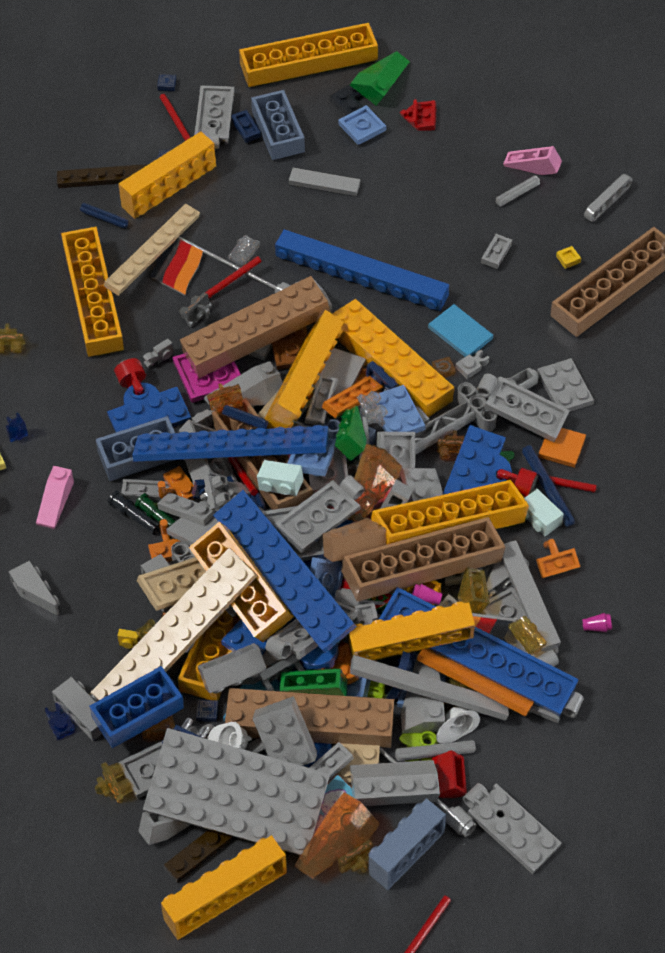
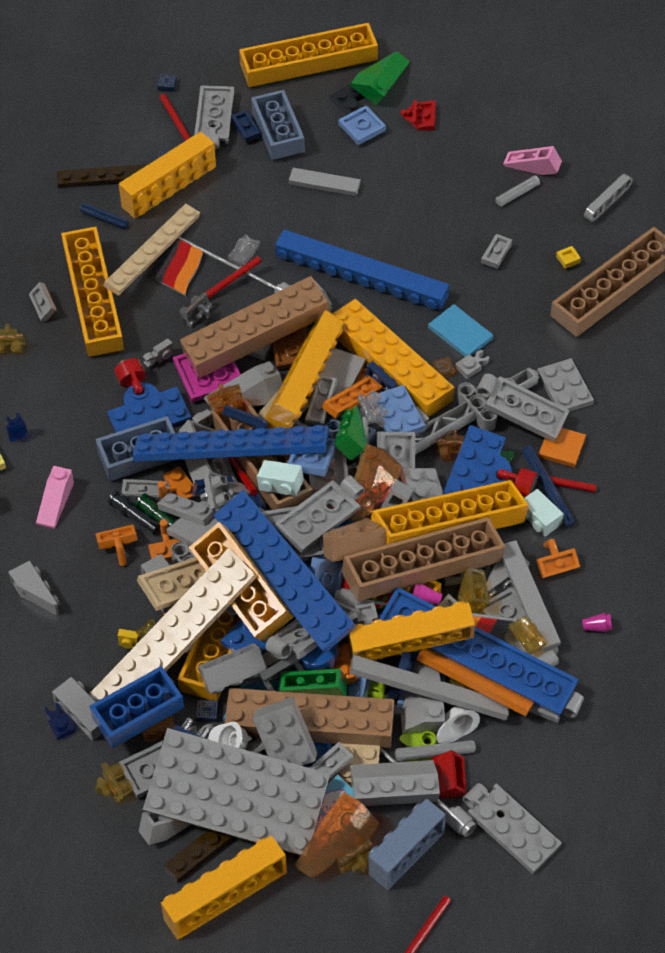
(42, 301): none -> light grey plate
(117, 538): none -> orange plate

